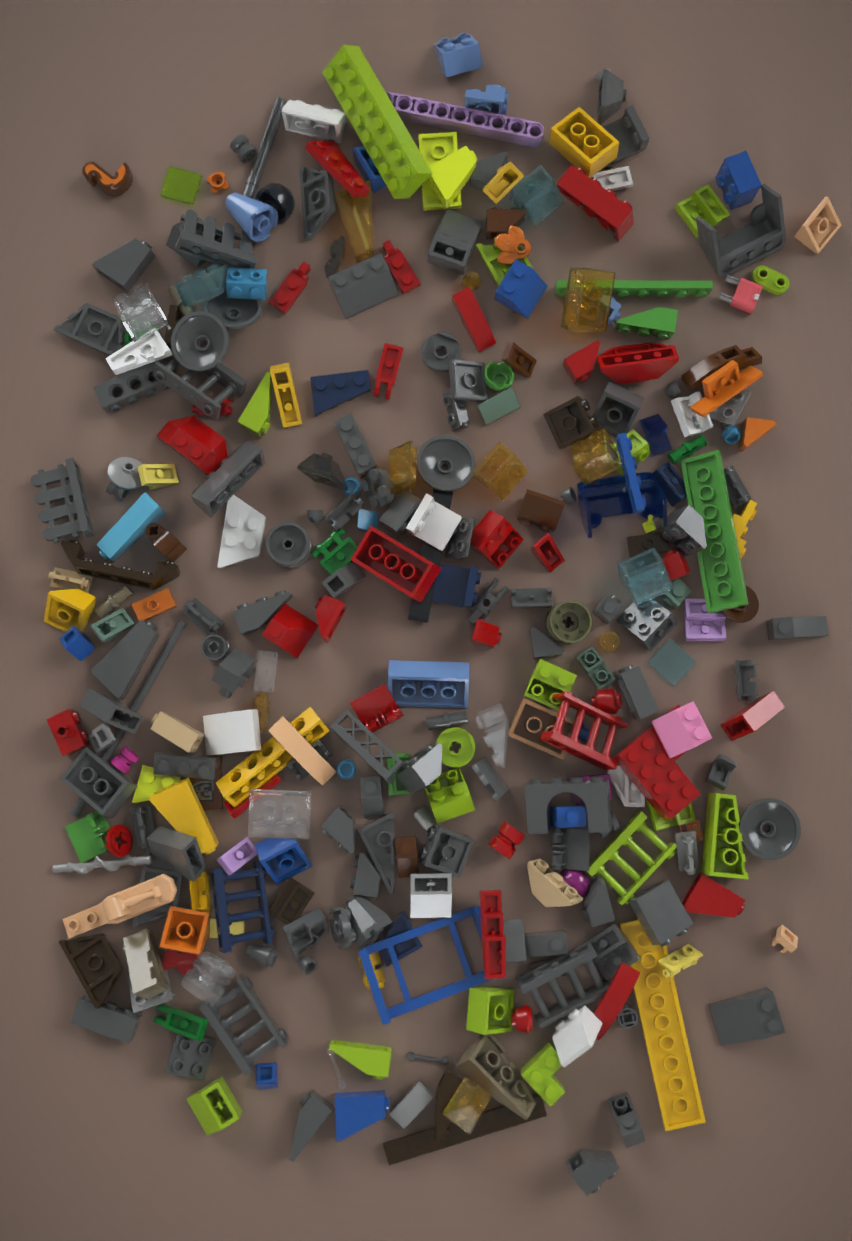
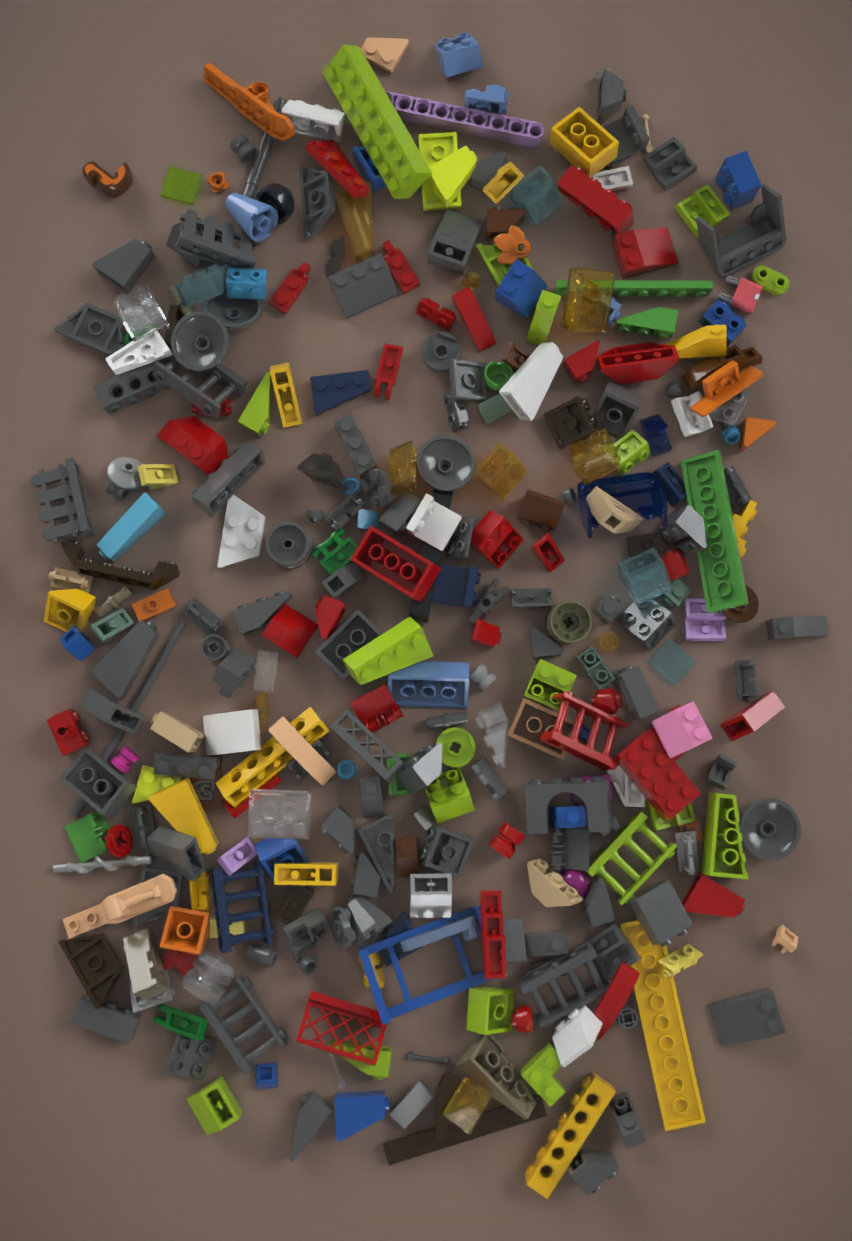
(101, 738): light grey slope -> none
(165, 541): reddish brown piece -> none
(251, 102): none -> orange piece
(306, 873): none -> yellow slope
(343, 1009): none -> red fence
(347, 639): none -> dark grey brick
(384, 52): none -> light nougat wing
(389, 652): none -> lime wedge
(429, 310): none -> red hinge
(467, 926): none -> sand blue beam
(481, 675): none -> light grey wheel
(531, 381): none -> white slope
(543, 317): none -> lime slope
(546, 1182): none -> yellow brick
(612, 513): none -> tan slope
(629, 465): blue plate -> none
(643, 251): none -> red slope
(645, 118): none -> tan hinge
(649, 525): neon yellow hand -> none
(669, 163): none -> dark grey slope
(687, 449): green pin -> none
(704, 342): none -> yellow slope
(721, 314): none -> blue brick
(819, 227): light nougat slope -> none

